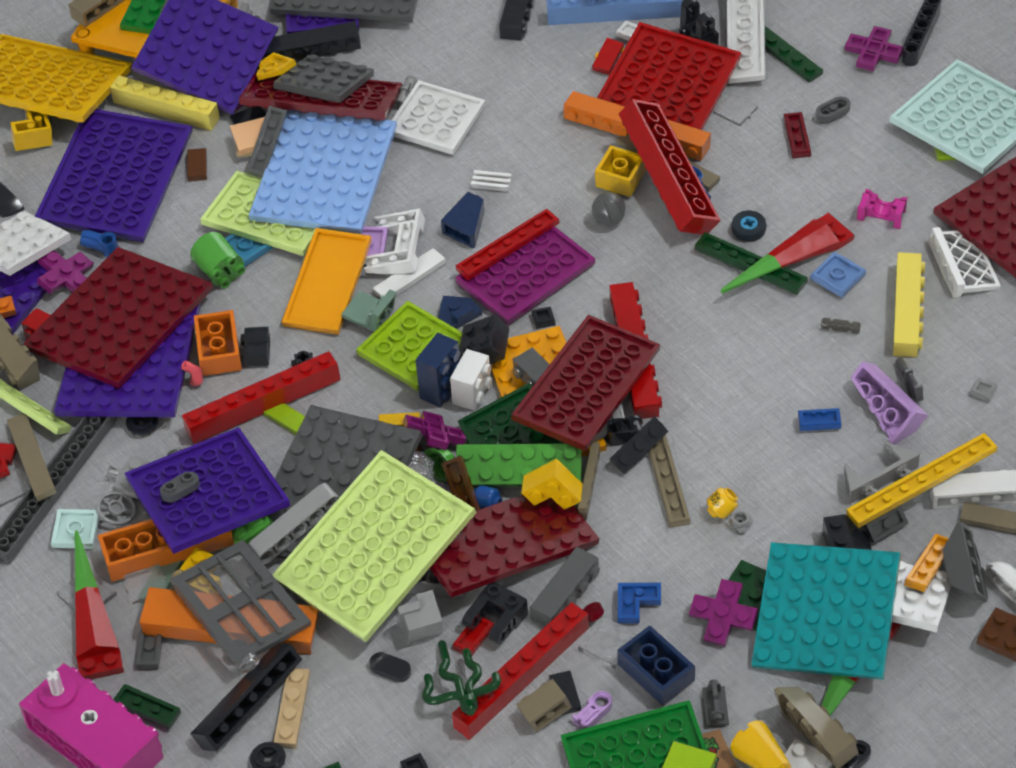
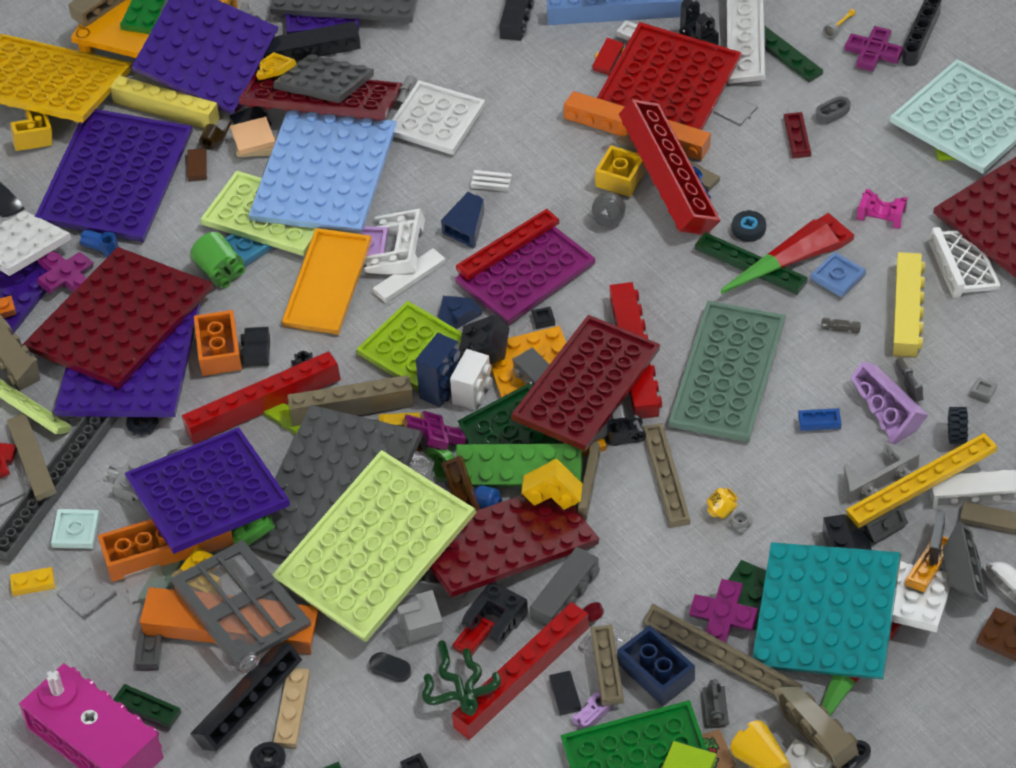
(32, 581): none -> yellow plate
(33, 321): red brick -> none
(95, 639): red plate -> none
(115, 508): light grey wheel -> none
(179, 487): dark grey plate -> none
(195, 371): coral arm -> none
(212, 135): none -> dark brown panel
(266, 141): dark grey plate -> none
(293, 523): light grey beam -> none
(354, 398): none -> dark tan brick
(368, 310): sand green bracket -> none
(544, 705): dark tan brick -> none
(607, 665): none -> dark tan tile
(632, 596): blue plate -> none
(638, 445): black plate -> none
(717, 650): none -> dark tan tile
(727, 371): none -> sand green plate
(835, 27): none -> light grey hinge
(937, 537): none -> tile
(957, 425): none -> black bush

